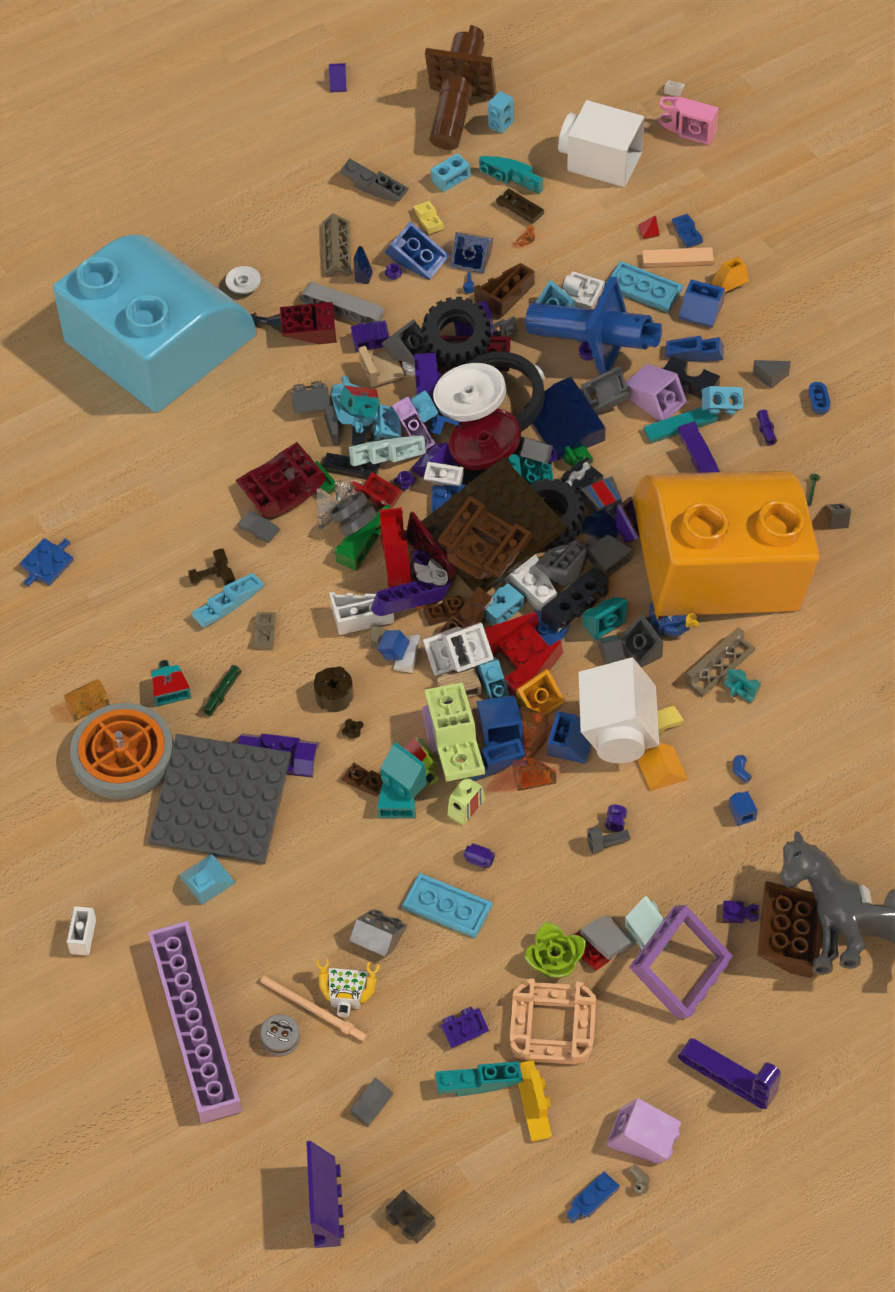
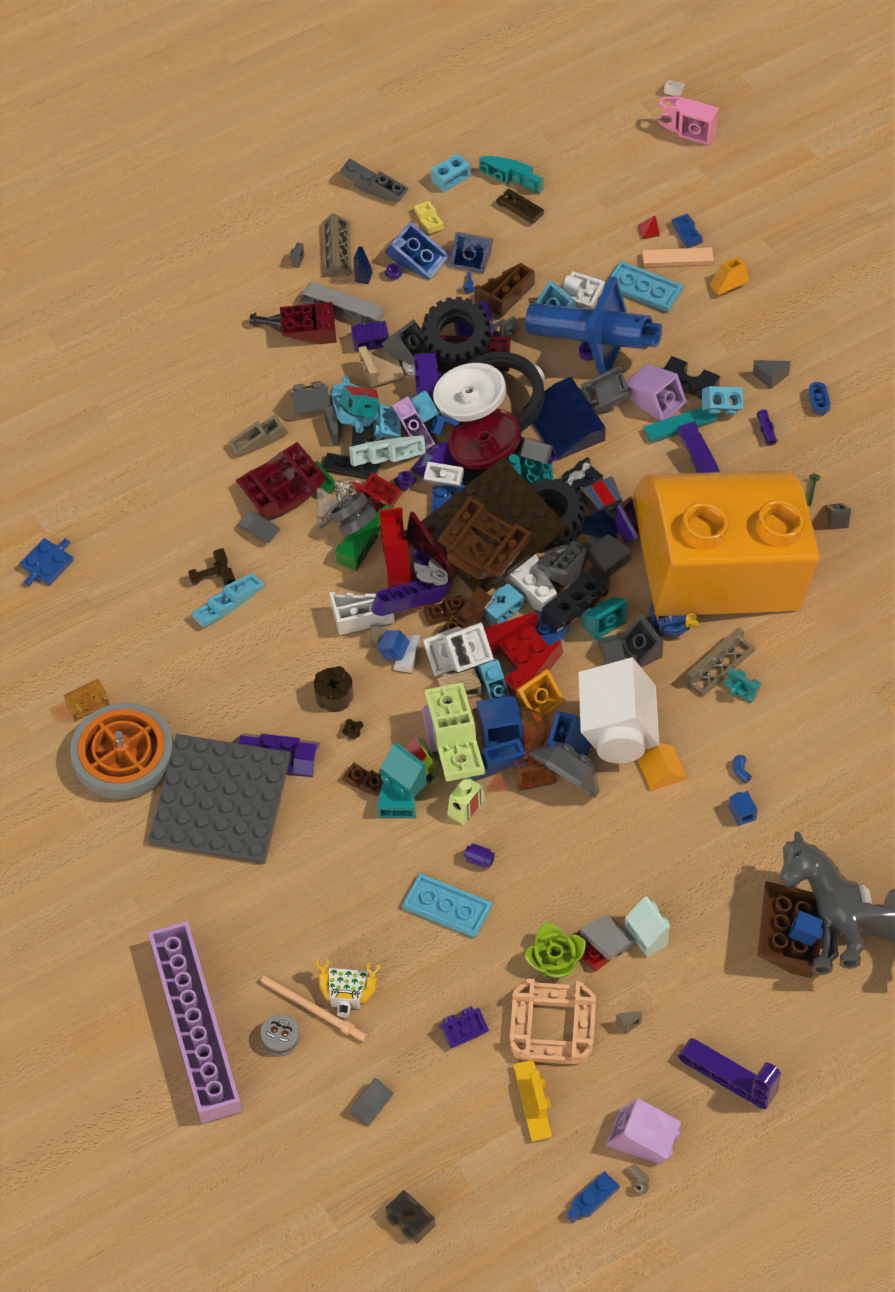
(81, 930): white brick -> none
(148, 319): medium azure piece -> none
(169, 684): torso -> none
(207, 879): medium azure slope -> none
(217, 696): dark green pin -> none
(243, 280): white dish -> none
(258, 436): none -> dark tan slope
(264, 630): dark tan slope -> none
(297, 255): none -> dark grey plate
(324, 1197): dark purple piece -> none
(337, 77): dark purple slope -> none
(377, 932): flat silver slope -> none
(458, 77): reddish brown piece -> none
(478, 1080): teal slope -> none
(500, 112): medium azure brick -> none
(527, 237): clear orange arm -> none
(569, 765): none -> dark grey wedge
(572, 457): green bracket -> none
(597, 841): dark grey piece -> none
(602, 142): white container -> none
(615, 819): dark purple wheel -> none
(628, 1020): none -> dark tan slope
(657, 942): medium lavender window -> none
(668, 718): light yellow slope -> none
(695, 349): blue slope -> none
(702, 303): blue slope -> none
(736, 912): dark purple plate -> none
(806, 928): none -> blue brick

